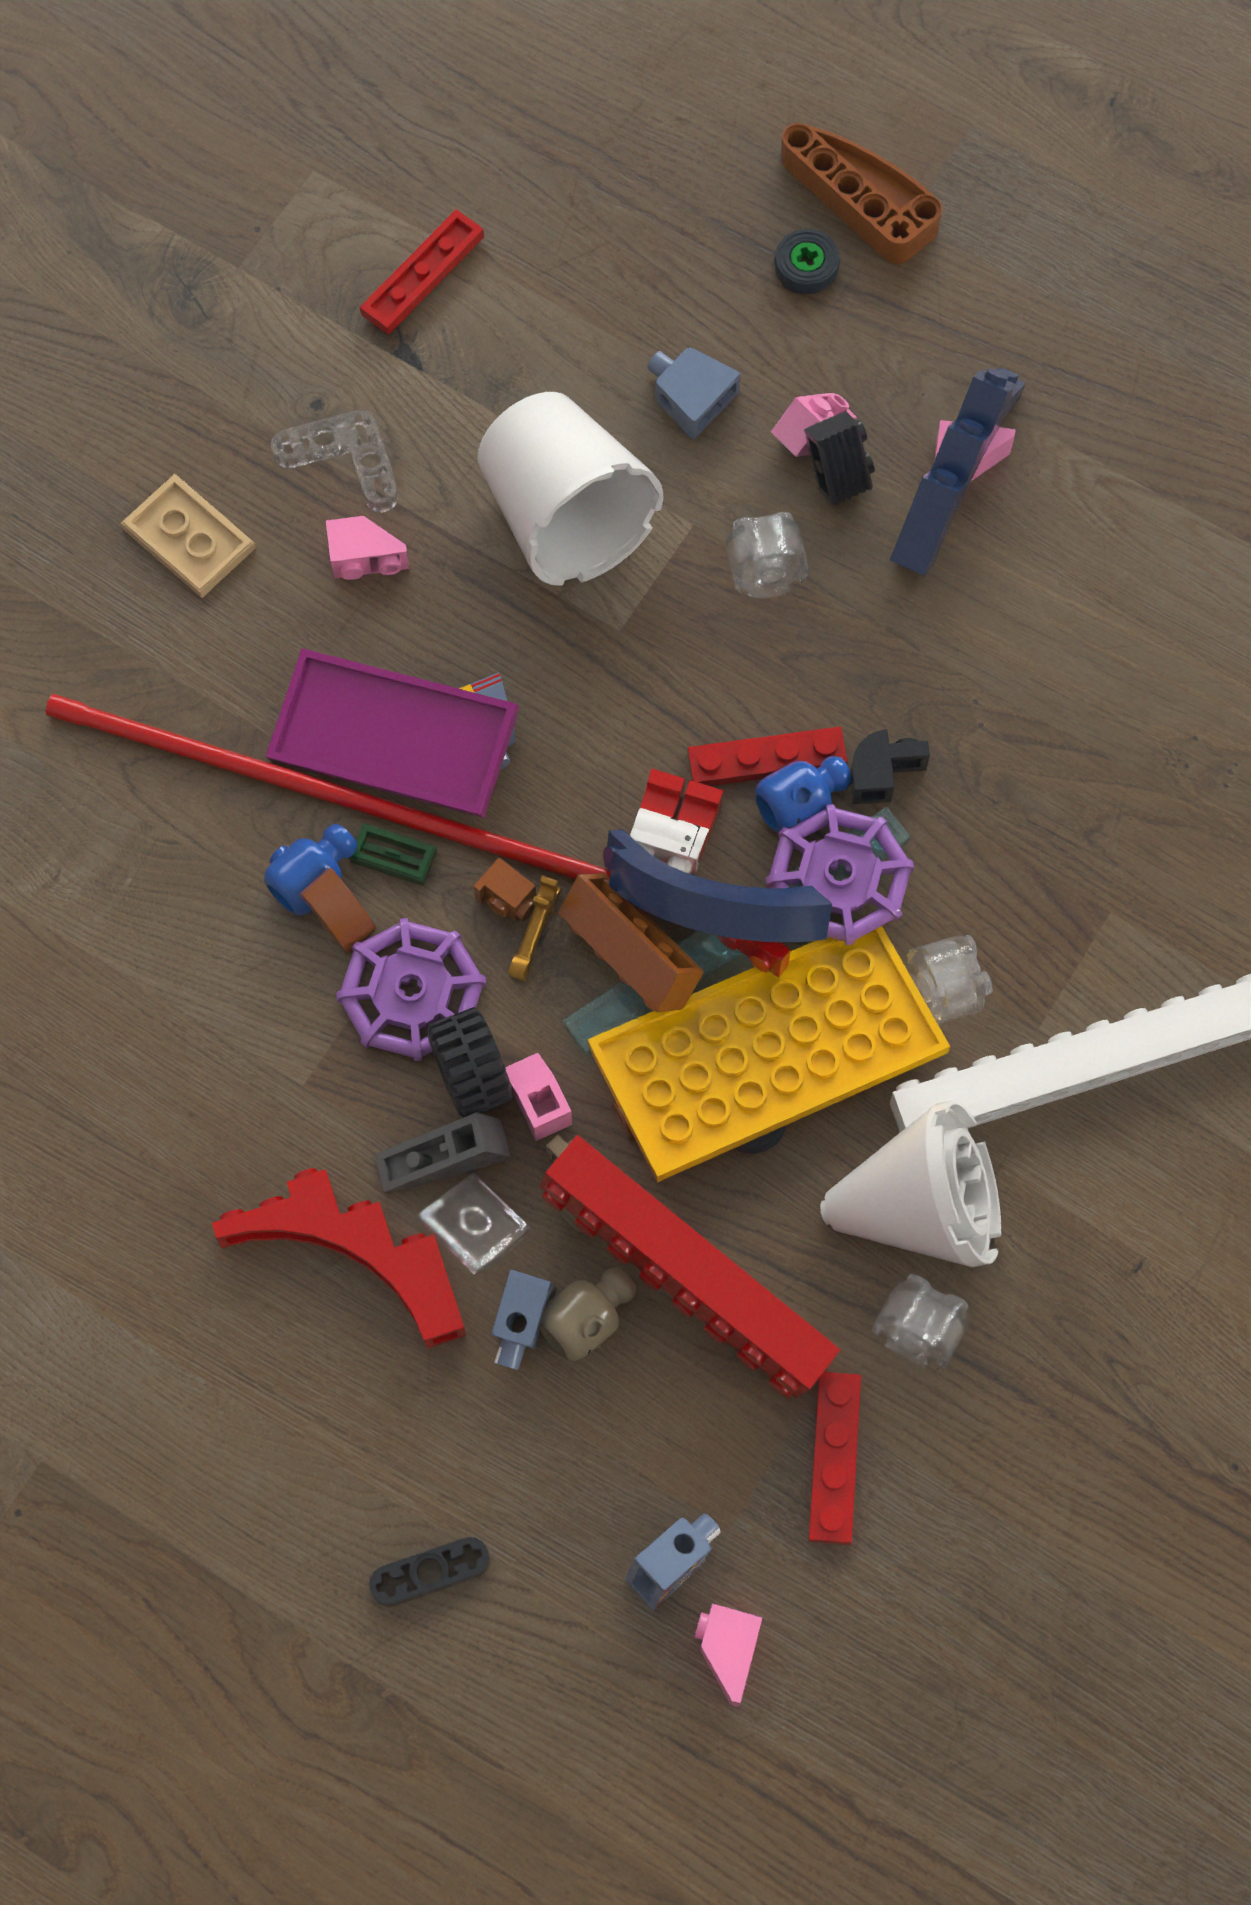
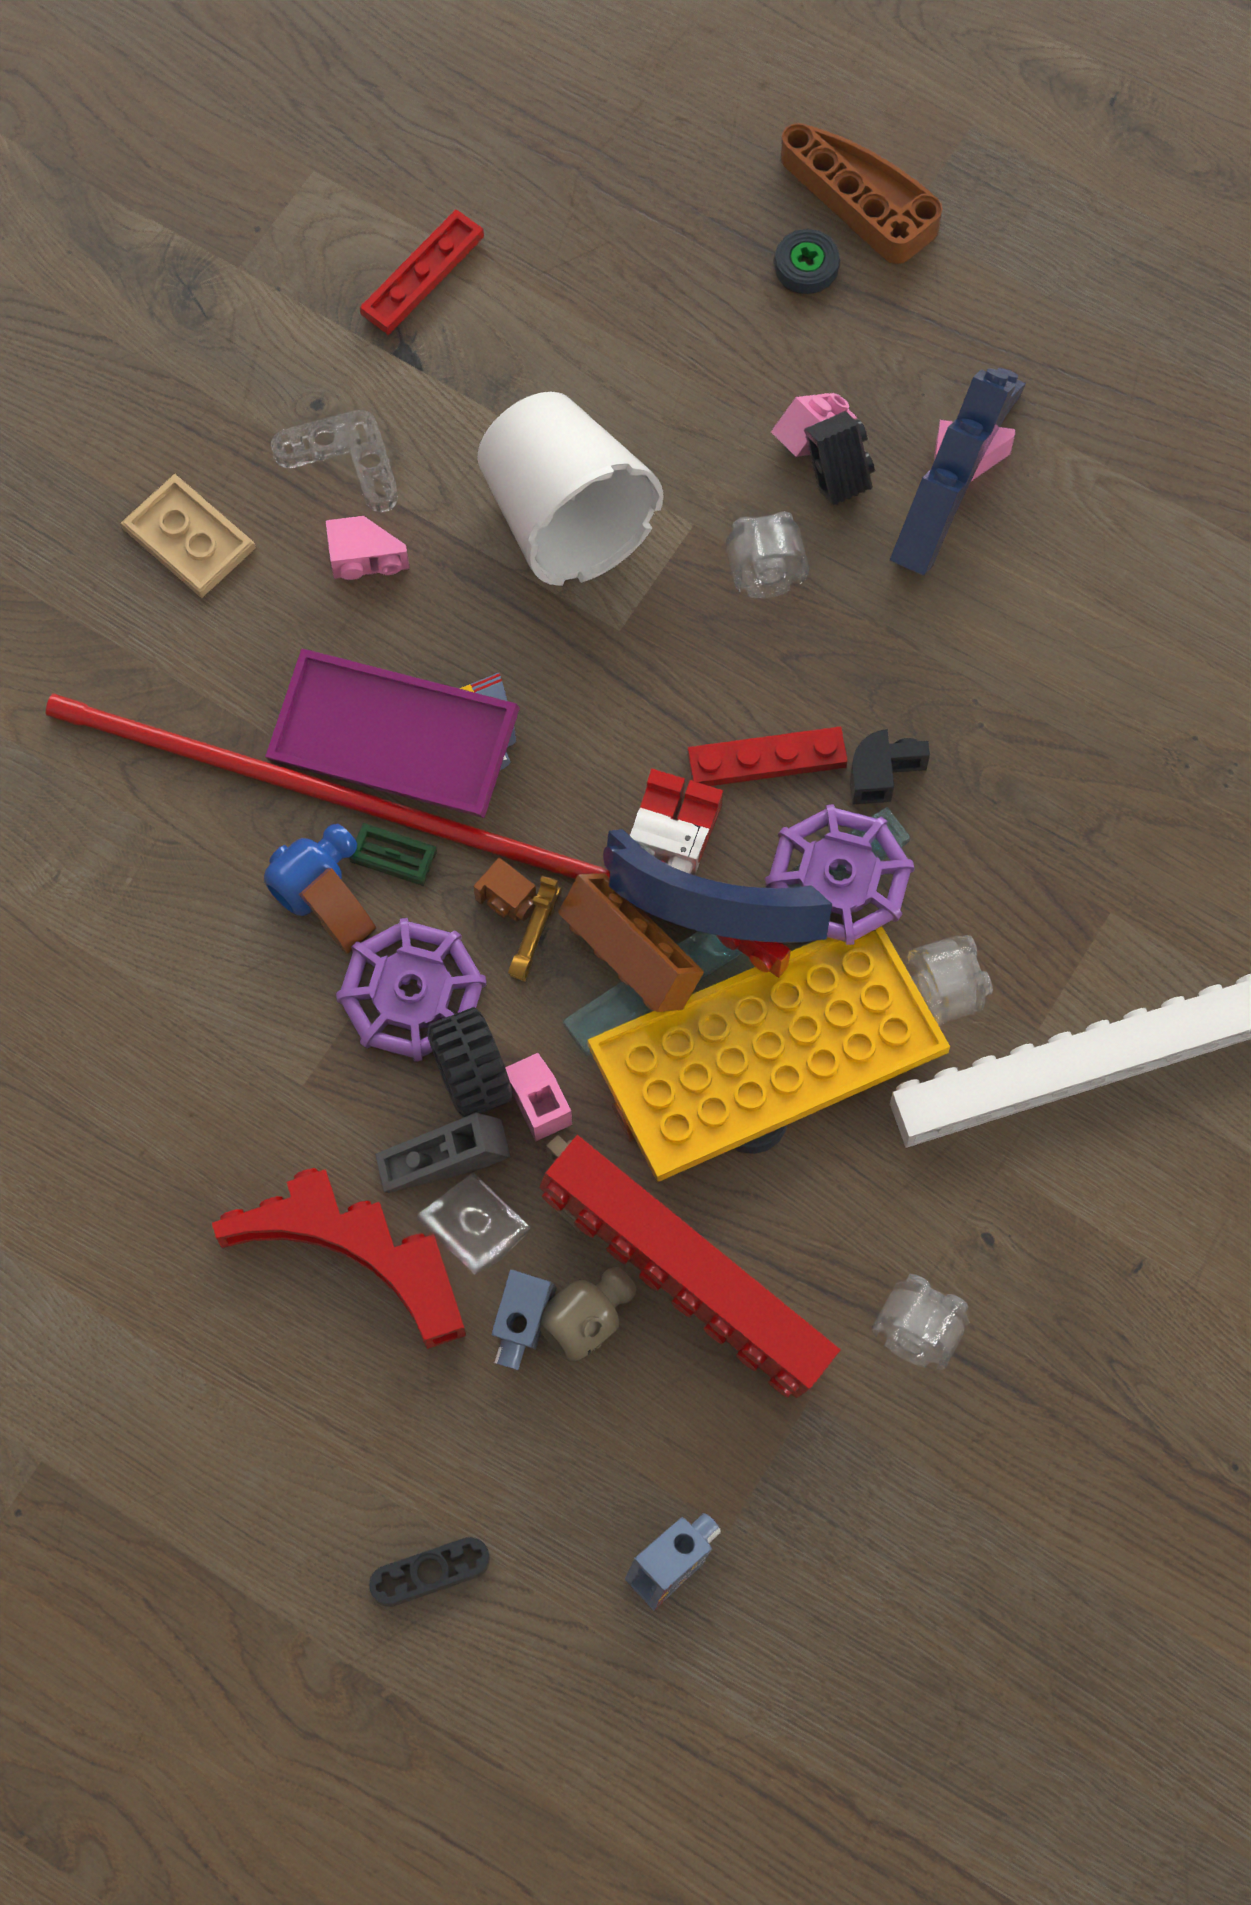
(693, 388): sand blue torso -> none
(728, 1647): bright pink slope -> none
(800, 791): blue piece -> none
(834, 1458): red plate -> none
(924, 1191): white cone -> none

